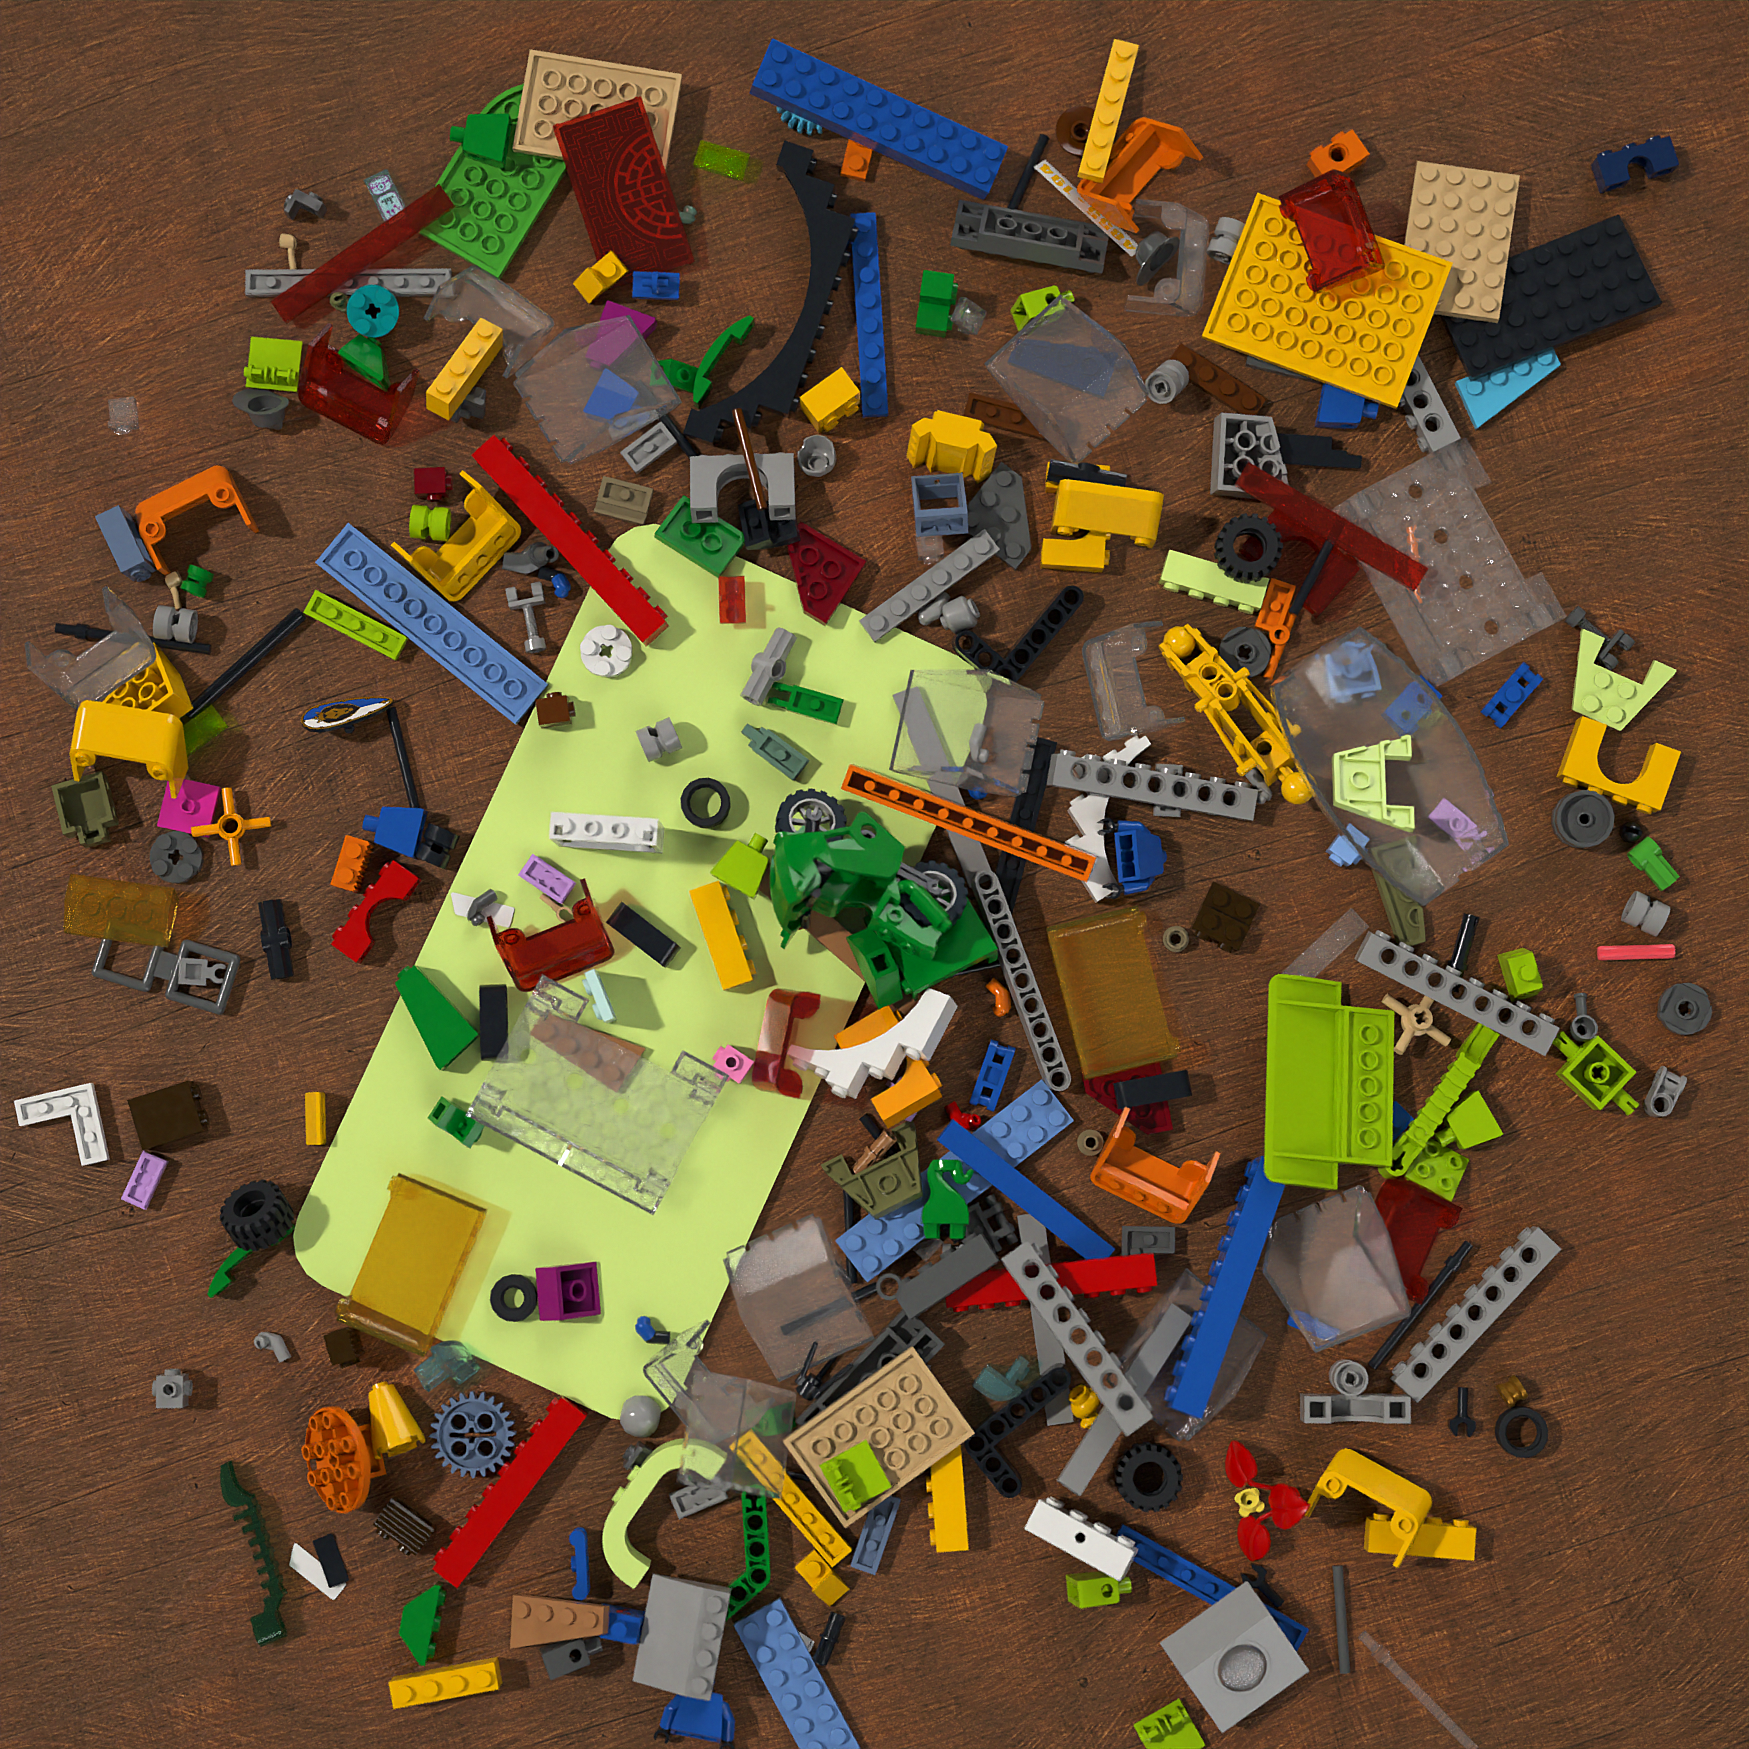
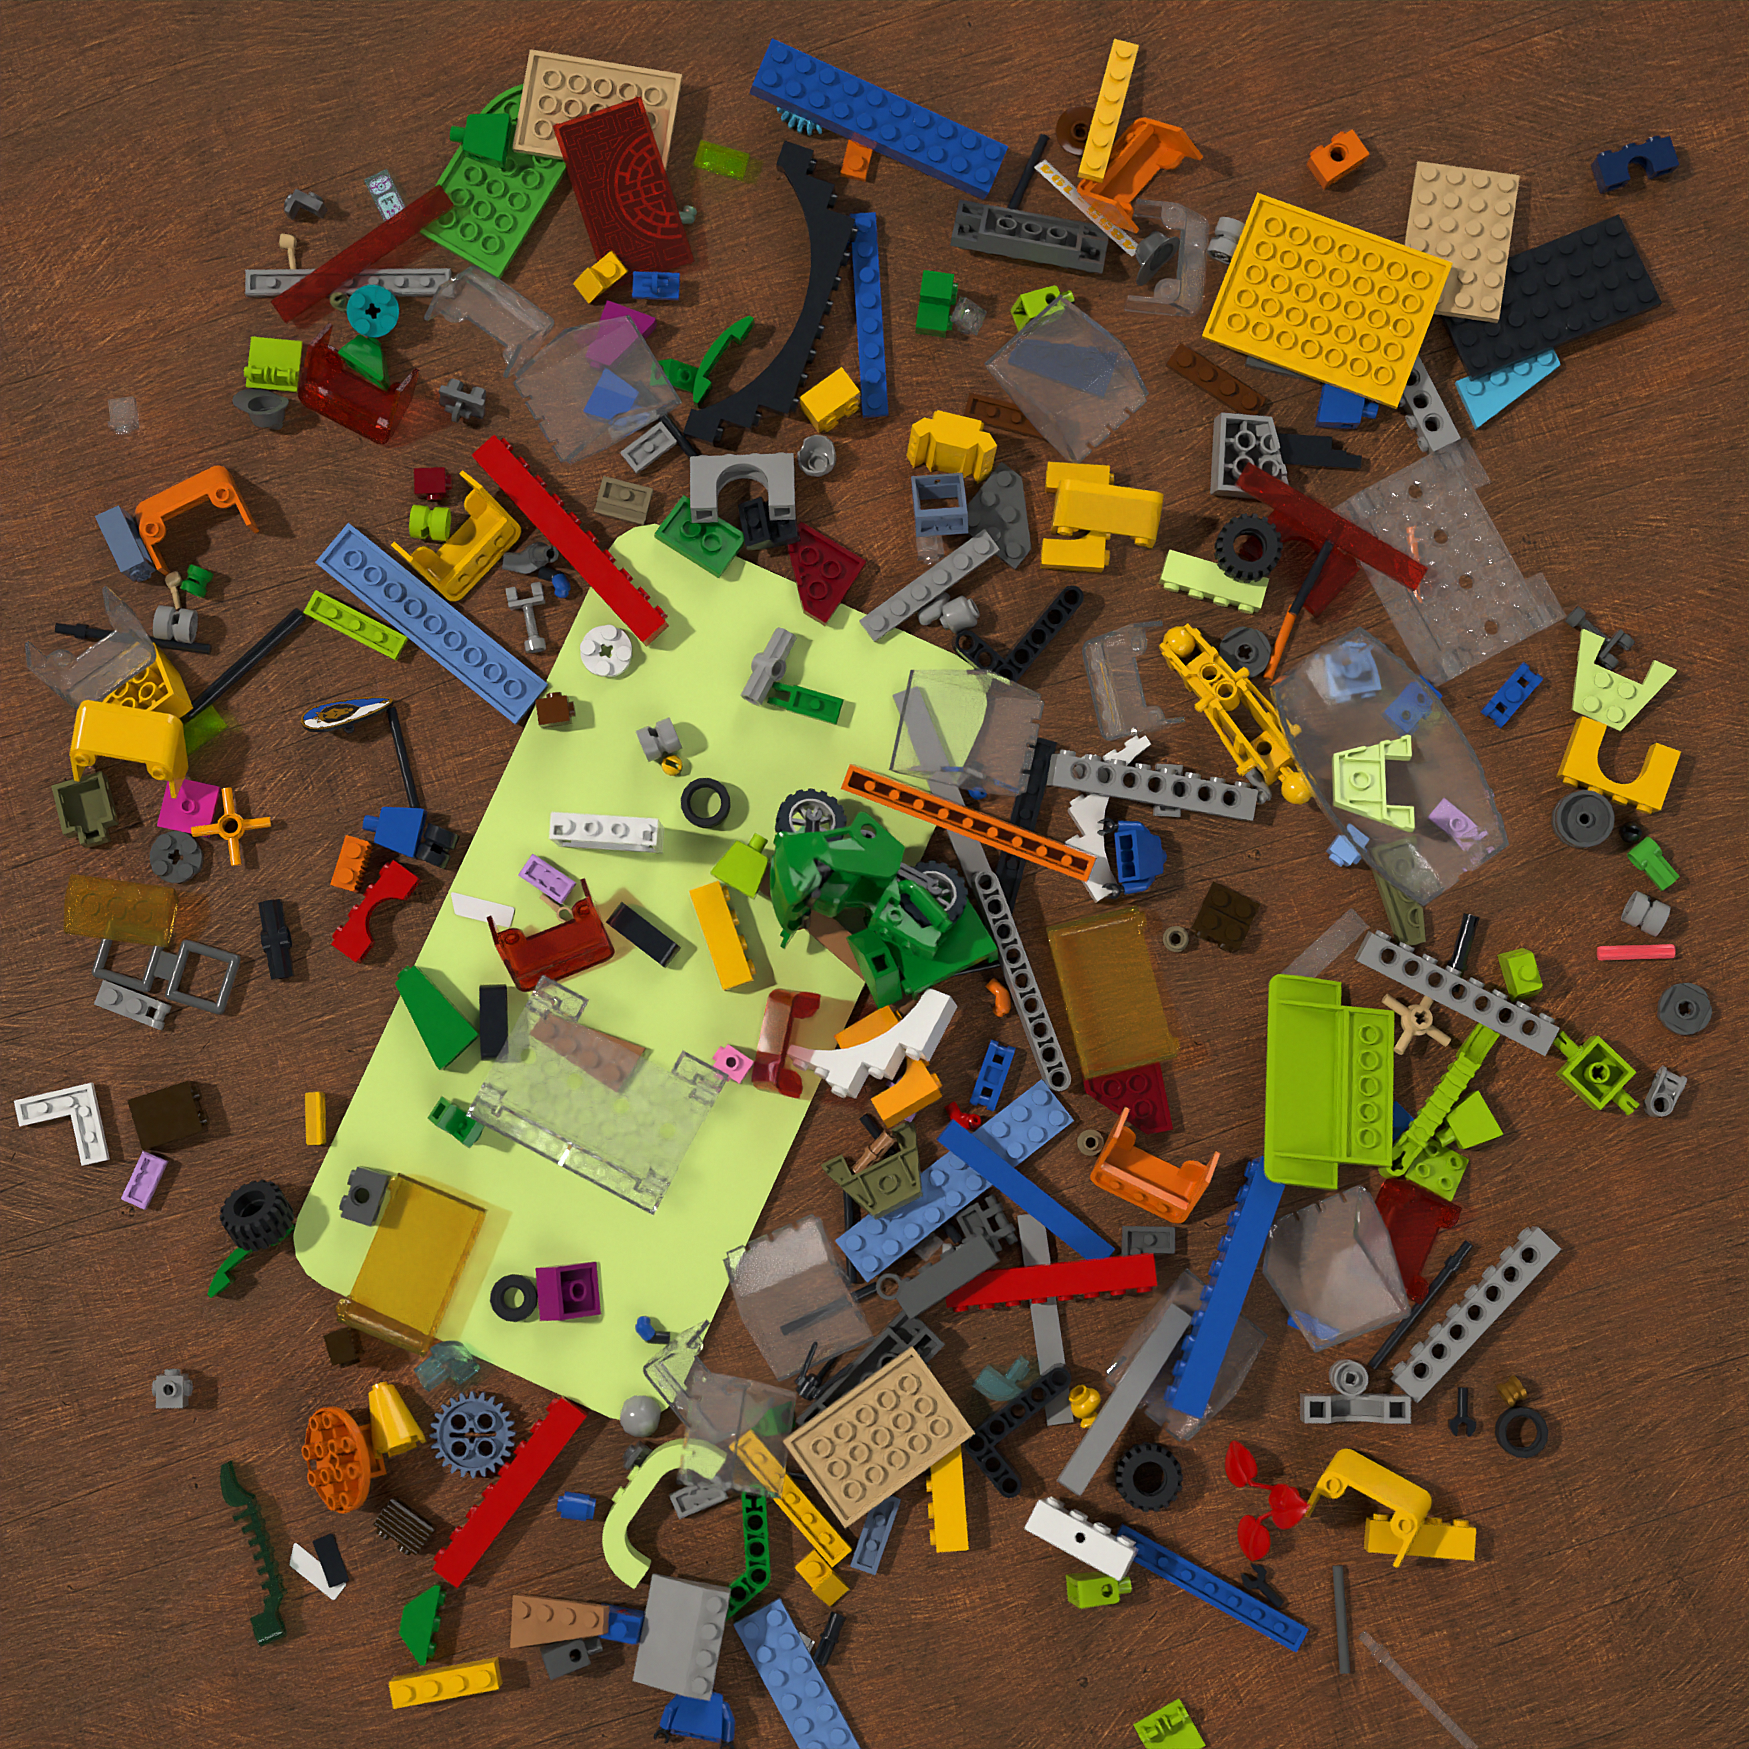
(131, 1004): none -> light grey plate
(196, 971): light grey plate -> none
(272, 1342): light grey arm -> none
(376, 1184): none -> dark grey brick
(464, 369): yellow brick -> none
(478, 904): dark grey arm -> none
(576, 1506): none -> blue brick
(580, 1563): blue plate -> none
(595, 987): light aqua plate -> none
(669, 770): none -> yellow hinge
(732, 600): clear red hips -> none
(749, 459): reddish brown bar -> none
(775, 751): sand green hinge -> none
(855, 1476): lime hinge -> none
(945, 1202): green hips -> none
(975, 744): light grey arm -> none
(1082, 471): black piece -> none
(1127, 1420): light grey brick -> none
(1152, 1089): black beam -> none
(1167, 381): light grey wheel -> none
(1234, 1657): light grey panel -> none
(1249, 1495): light yellow plate -> none
(1275, 609): orange hinge -> none
(1333, 230): clear red windscreen -> none
(1582, 1021): dark grey bar -> none

